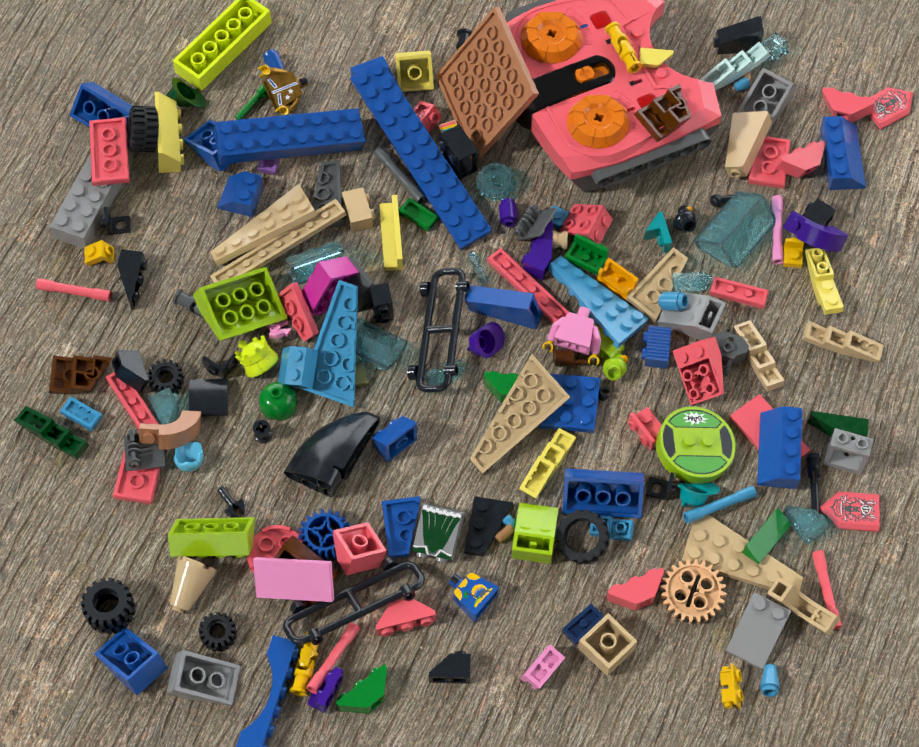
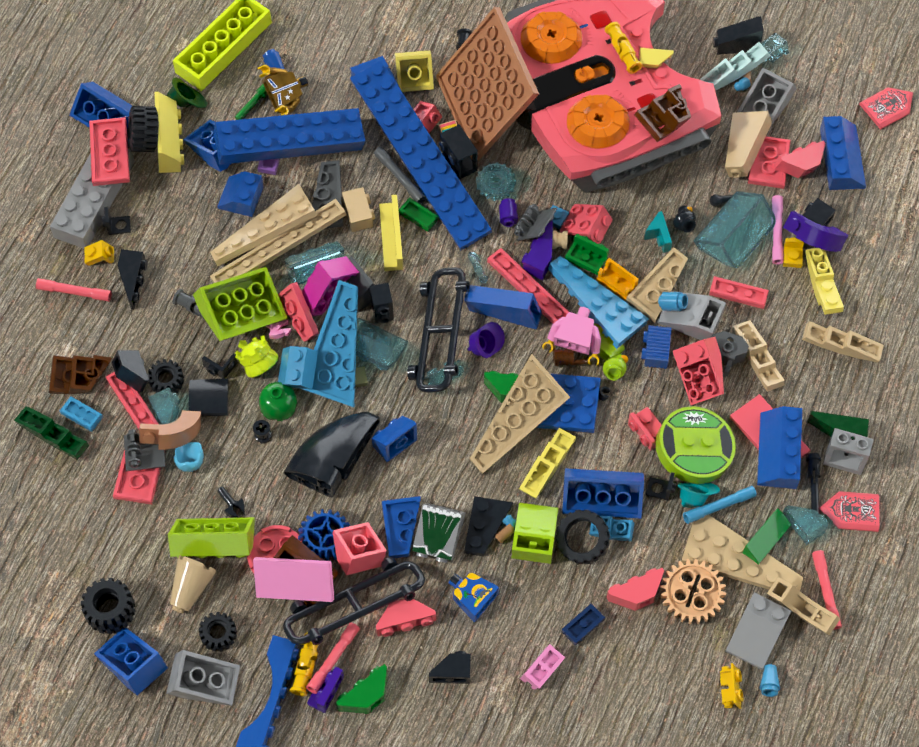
(607, 644): tan brick -> none
(691, 281): clear light blue hinge -> none
(847, 104): coral slope -> none

